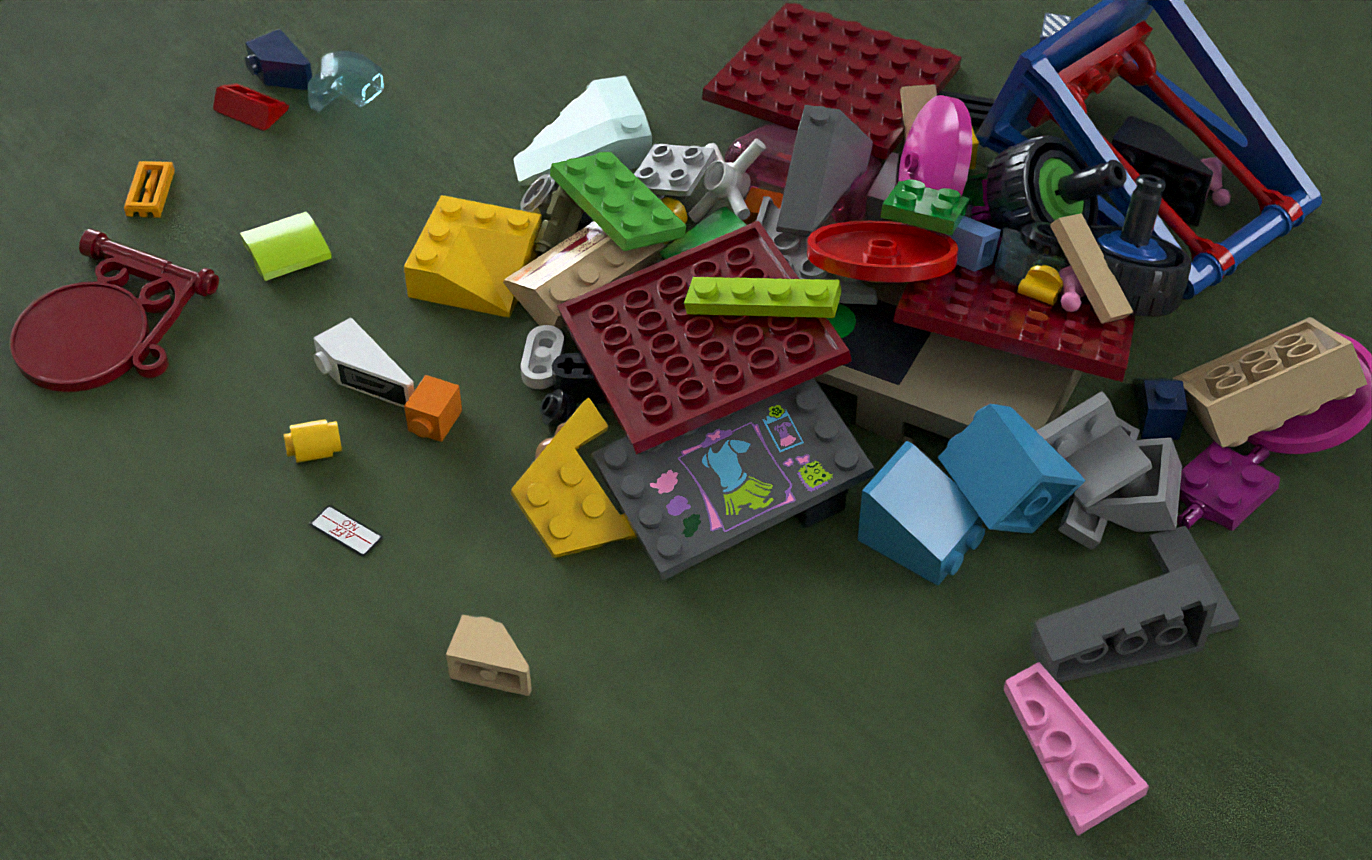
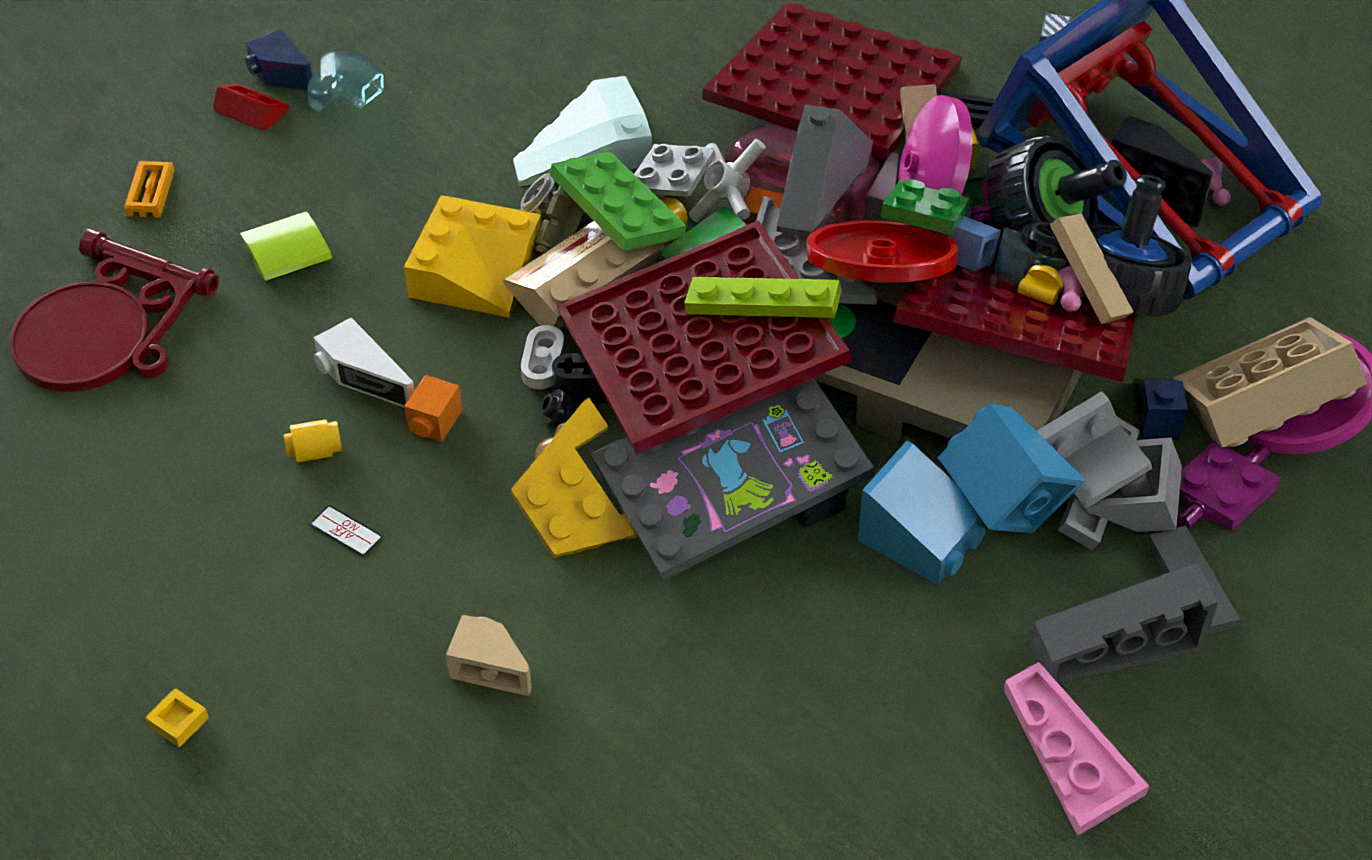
(177, 717): none -> yellow plate

